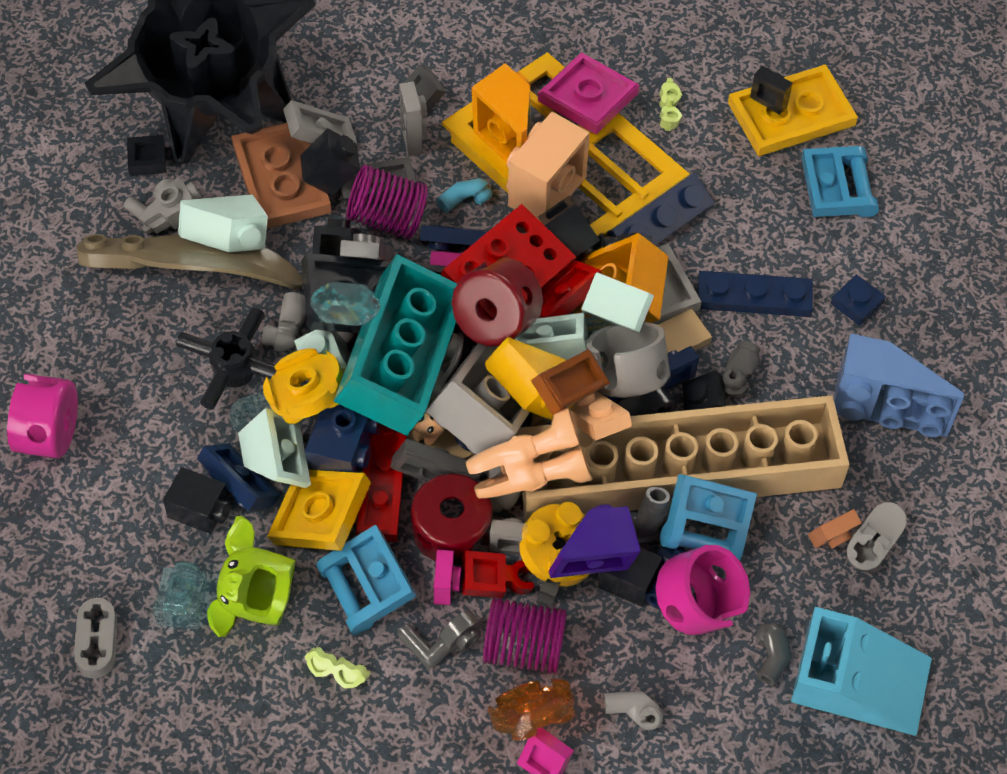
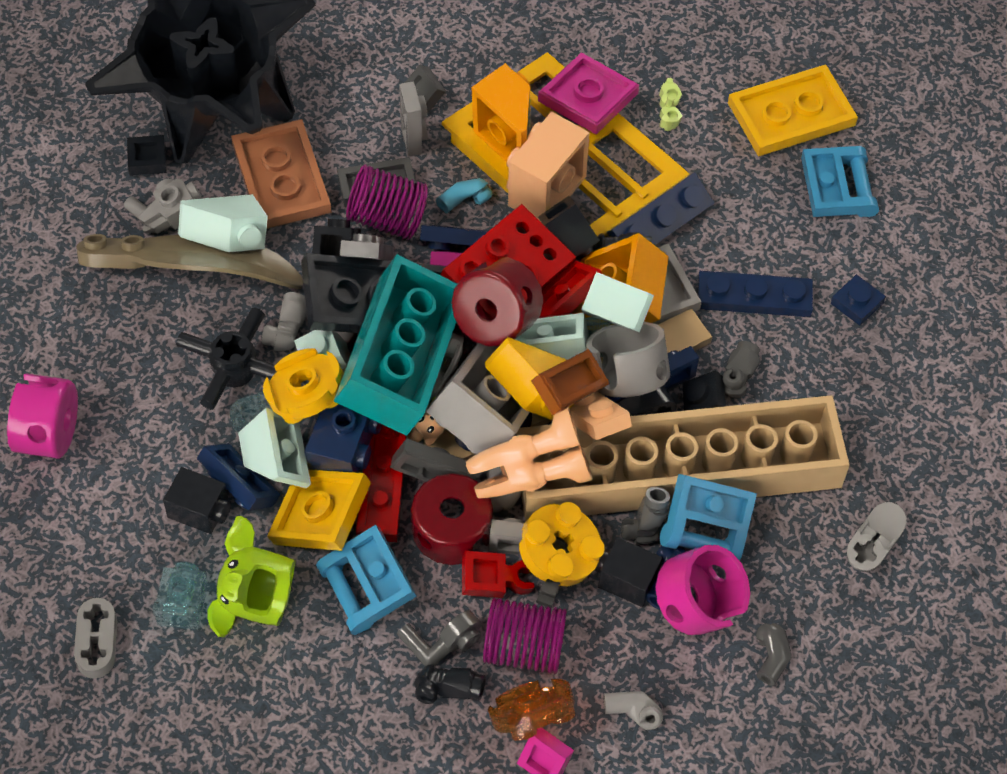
(308, 122): light grey plate -> none
(330, 162): black brick -> none
(344, 672): yellowish green piece -> none
(345, 303): clear light blue beam -> none
(446, 577): dark pink plate -> none
(452, 683): none -> black arm
(599, 544): dark purple slope -> none
(771, 90): black plate -> none
(835, 531): nougat plate -> none
(861, 673): medium azure slope -> none
(893, 389): medium blue slope -> none

